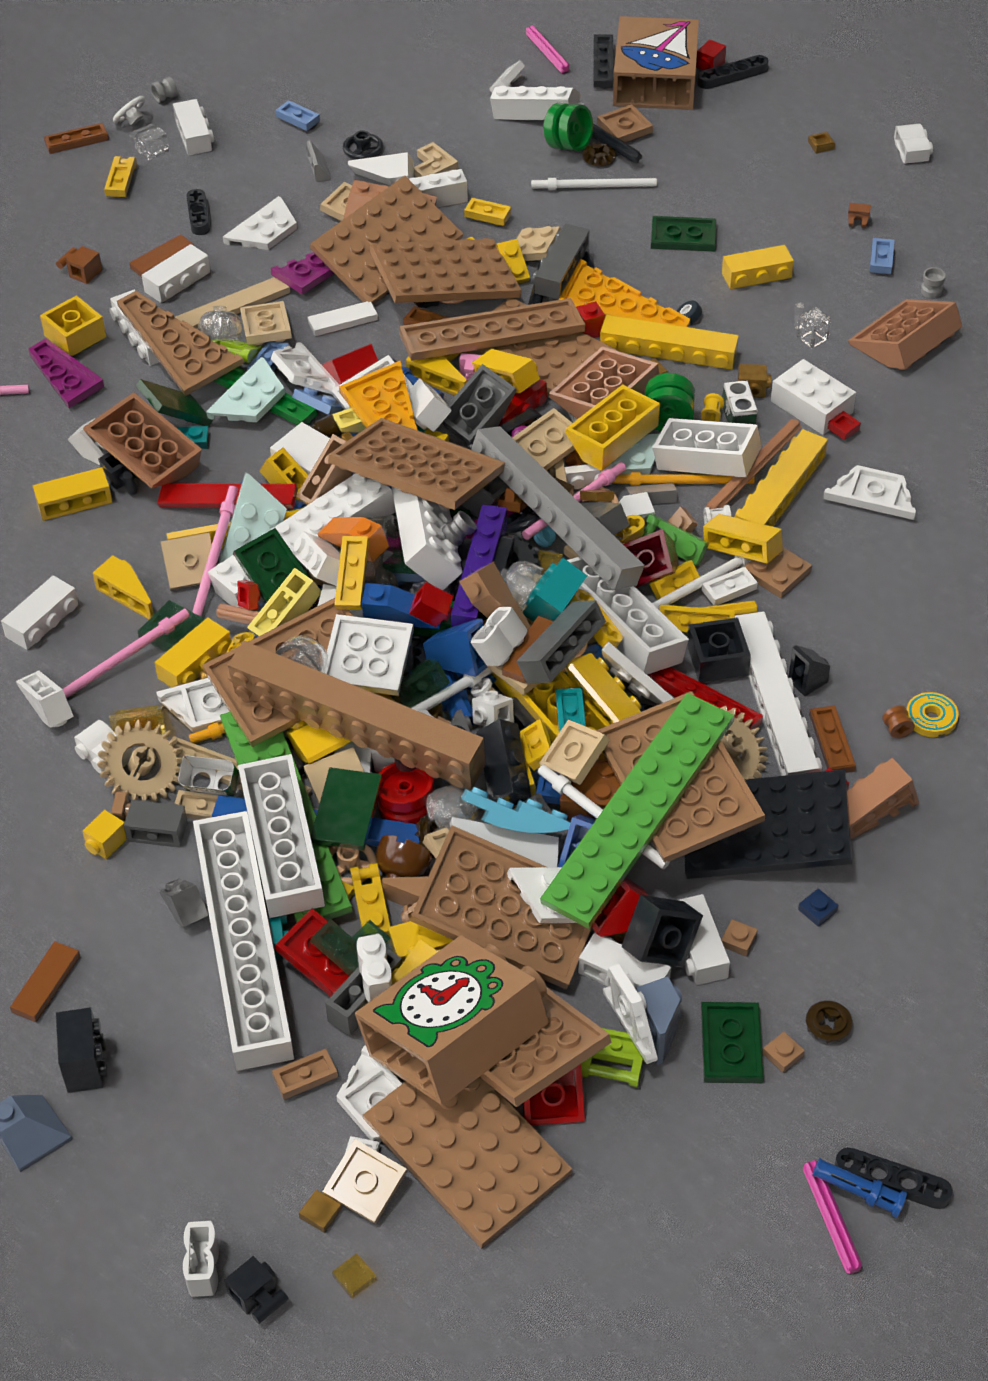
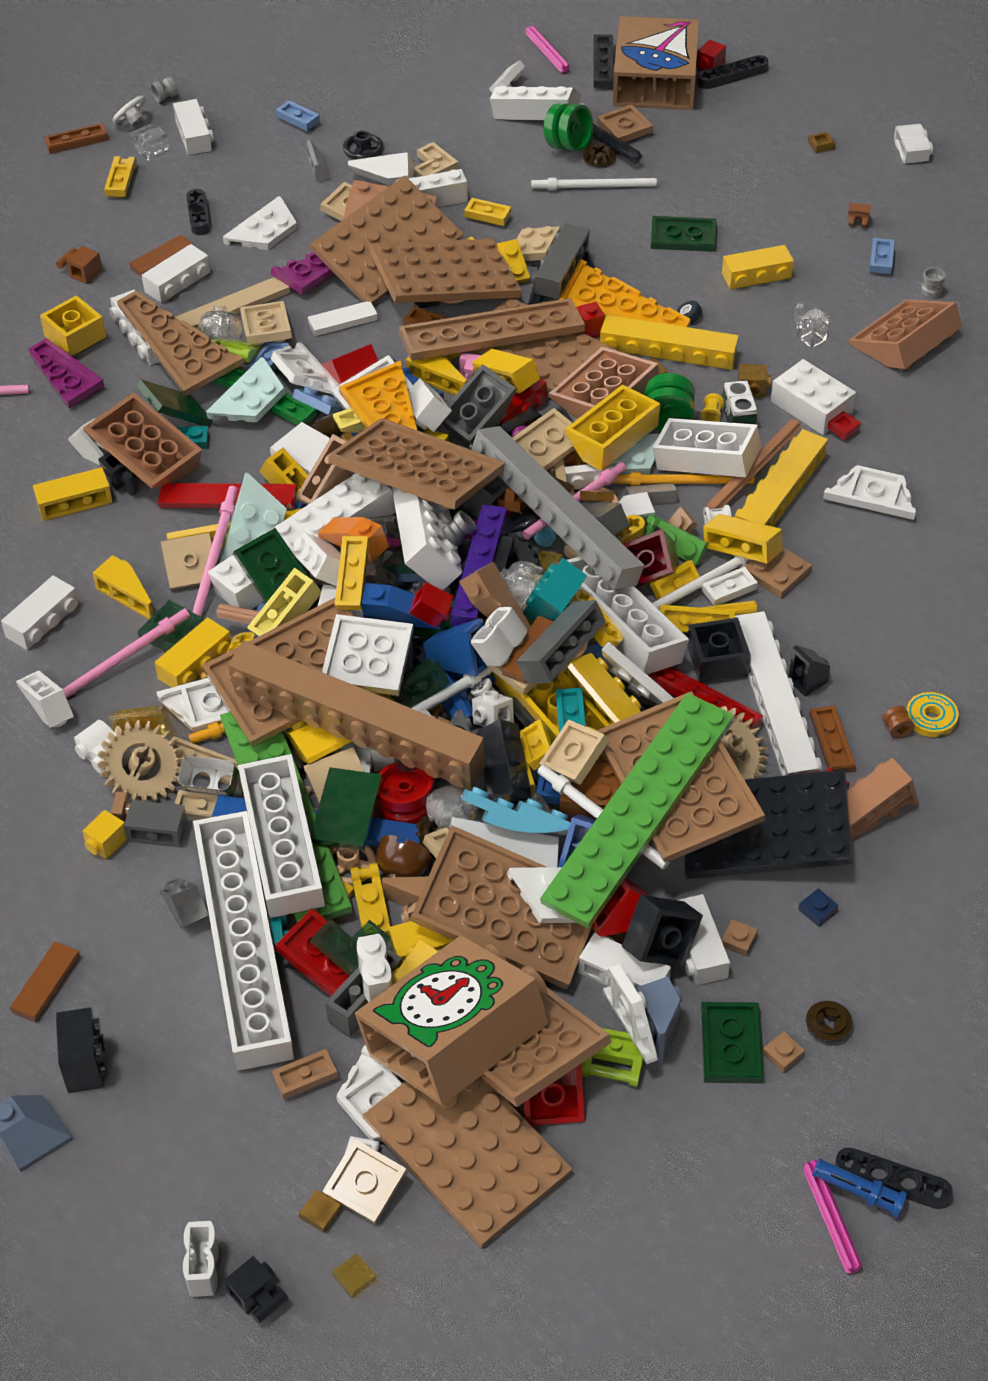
(248, 594): red plate -> none
(305, 651): clear cylinder -> none

